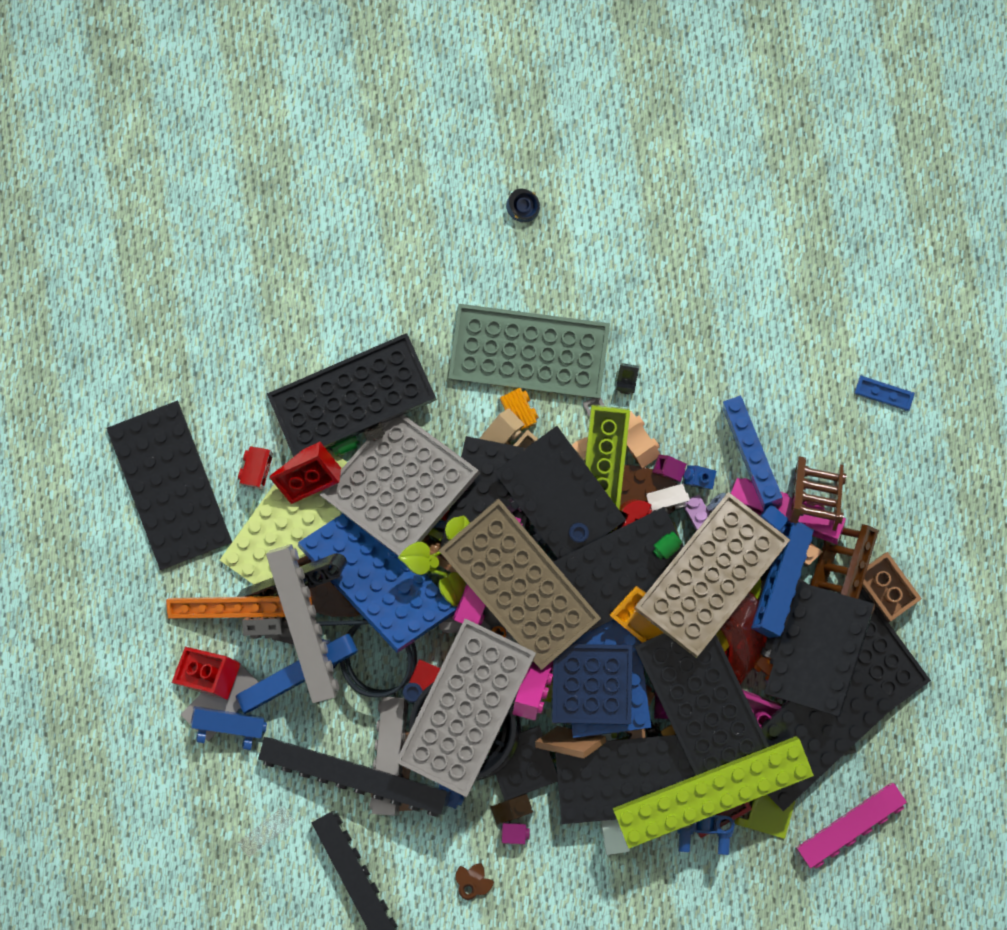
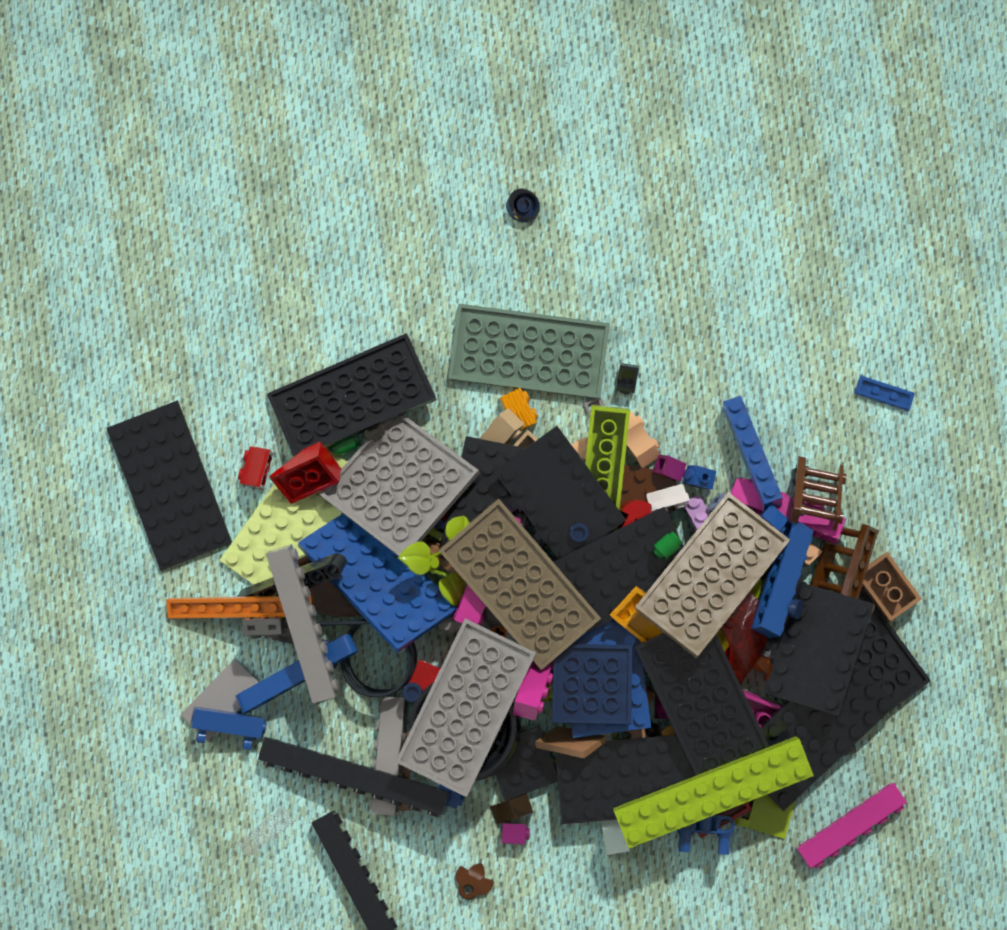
(206, 672): red slope -> none
(795, 609): none -> dark blue tile

